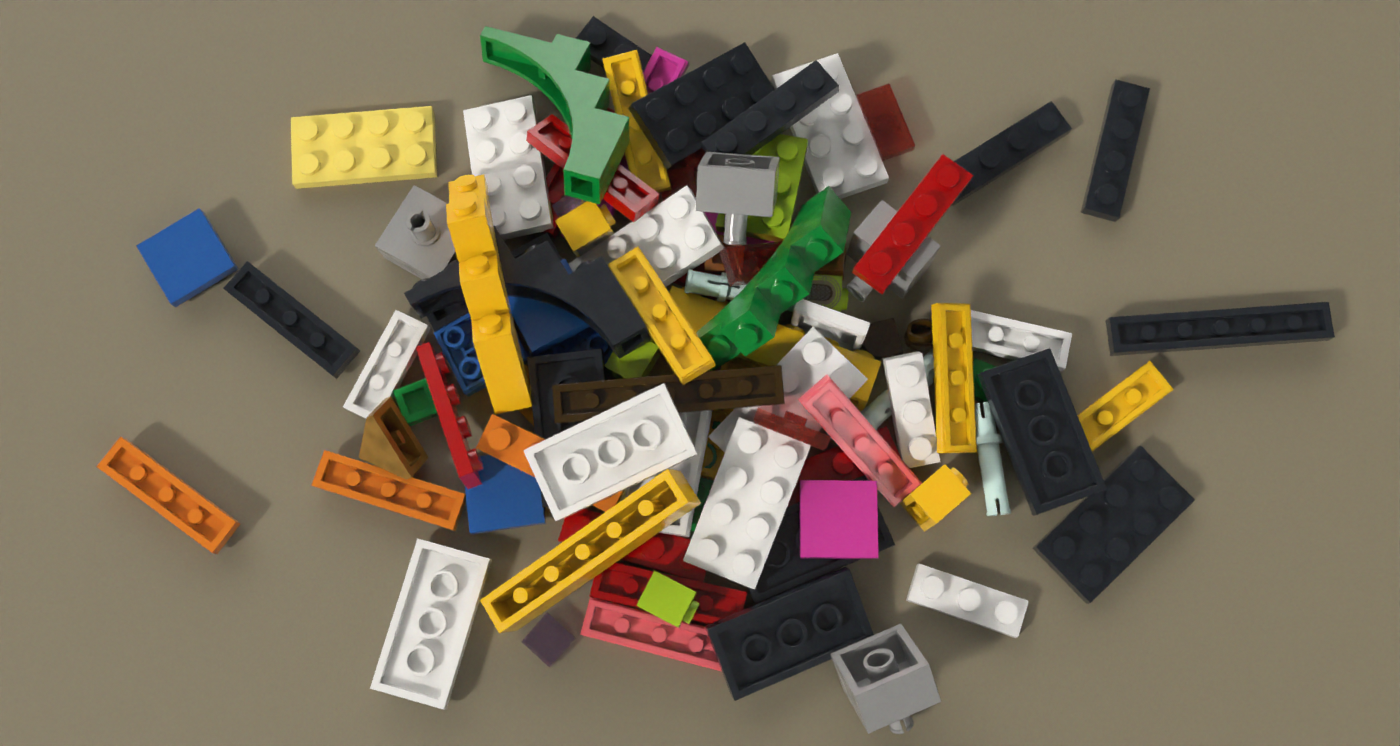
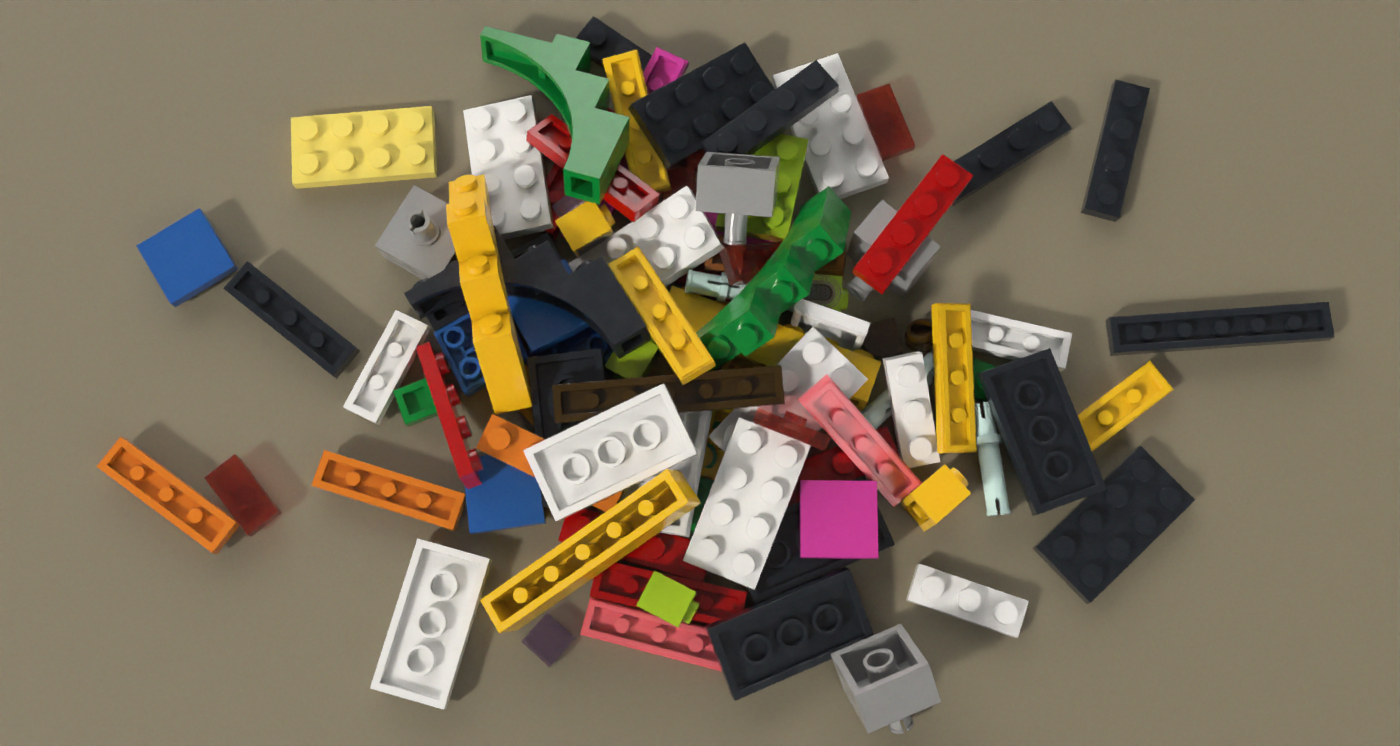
(243, 495): none -> clear red plate
(391, 442): pearl gold slope -> none

